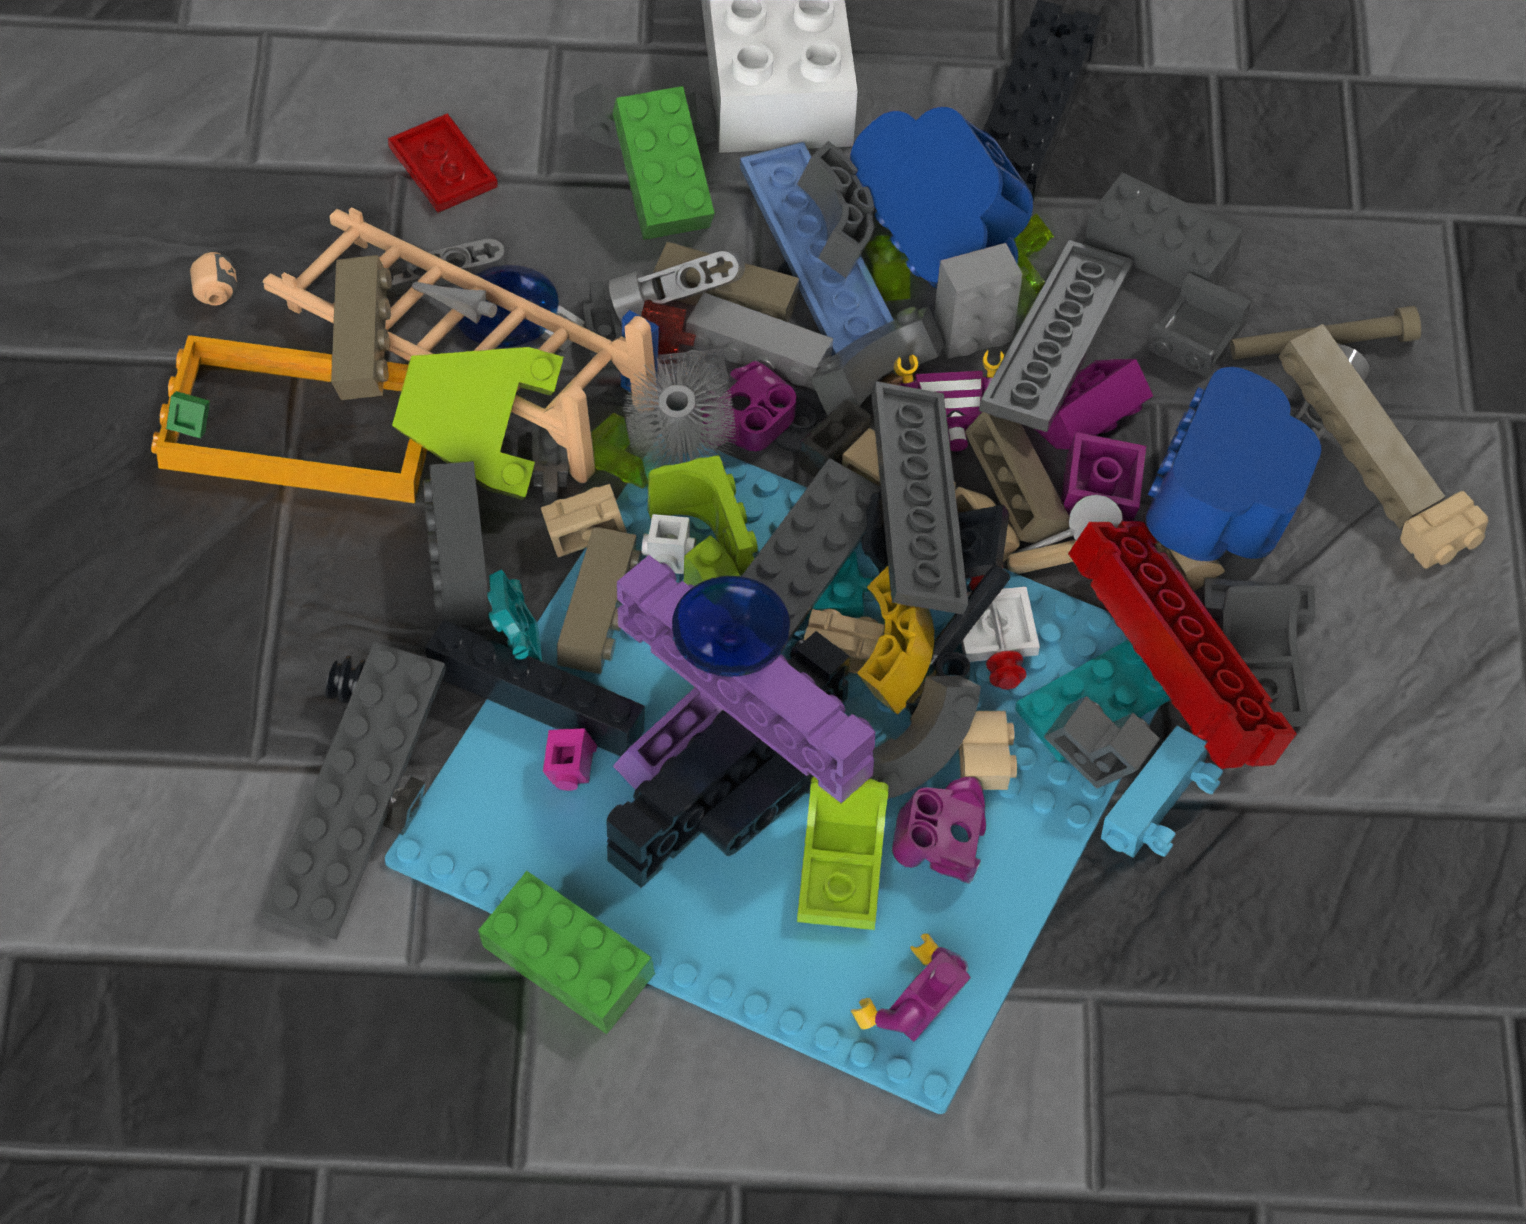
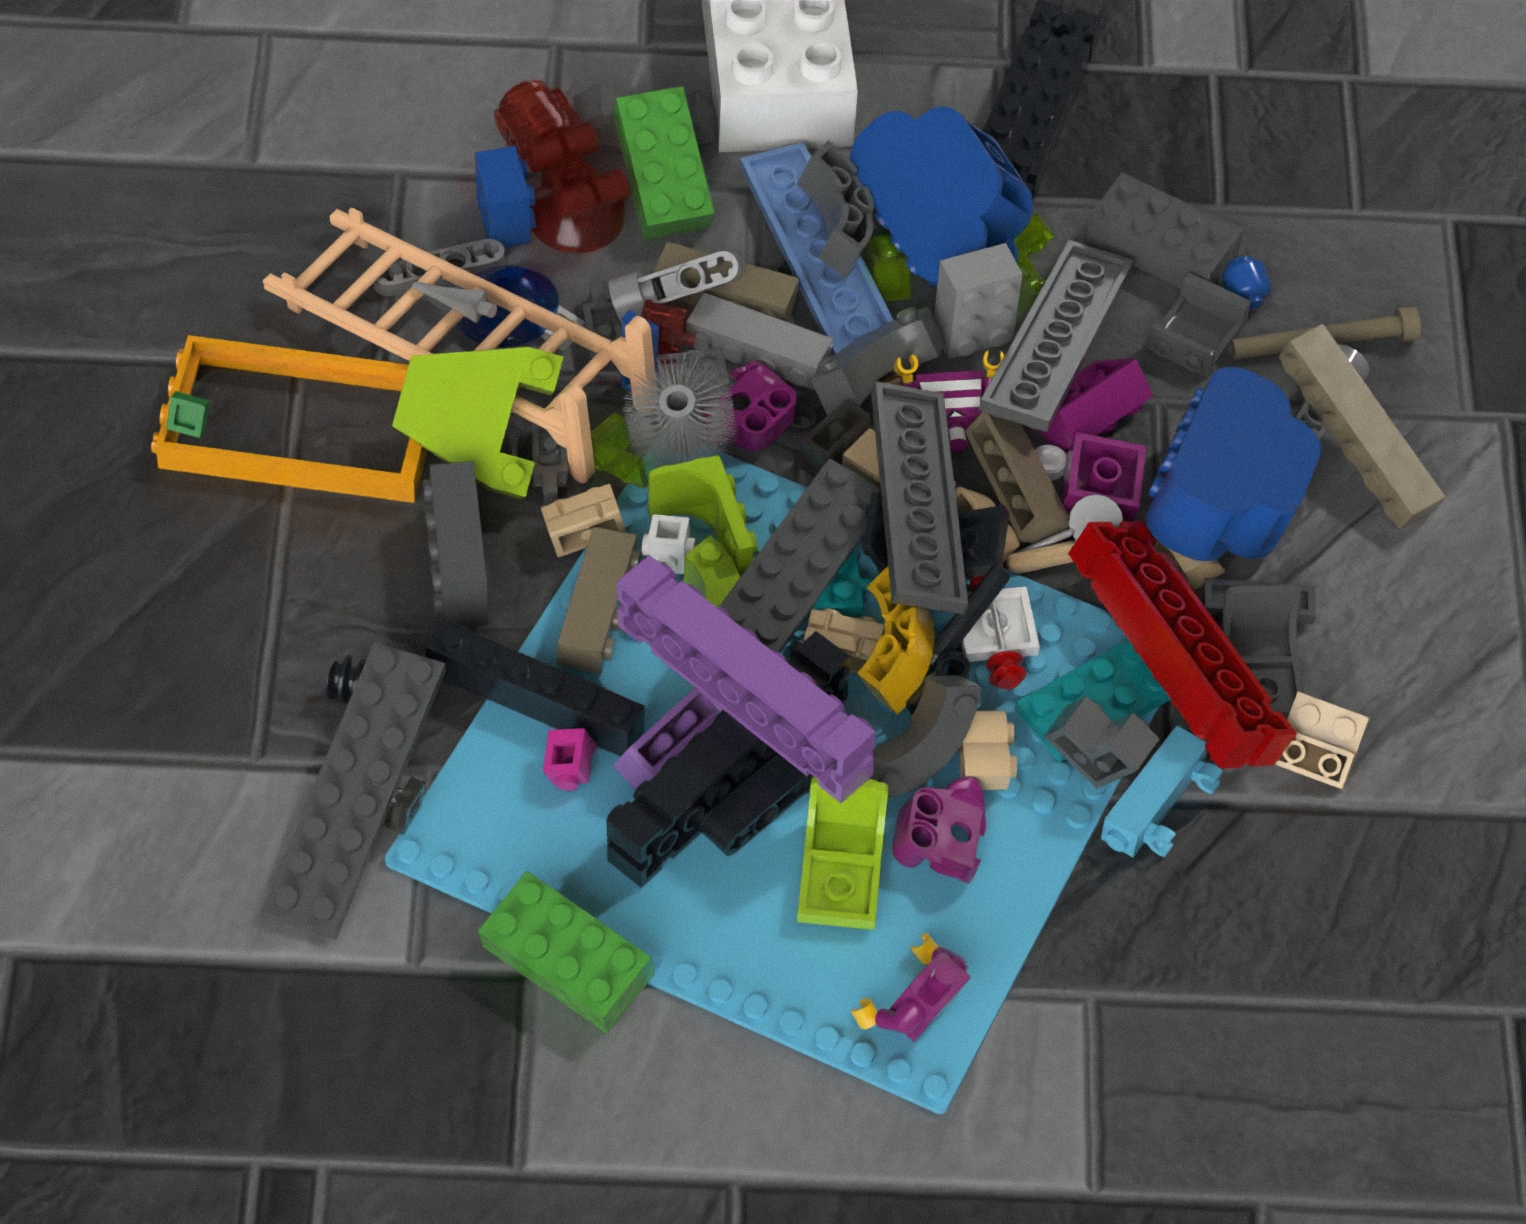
(213, 278): light nougat head -> none
(360, 327): dark tan brick -> none
(442, 162): red tile -> none
(504, 196): none -> blue brick
(513, 616): teal plate -> none
(575, 204): none -> clear red piece
(725, 611): clear blue dish -> none
(1053, 460): none -> white tile
(1247, 279): none -> blue head
(1324, 740): none -> tan brick
(1444, 530): tan brick -> none

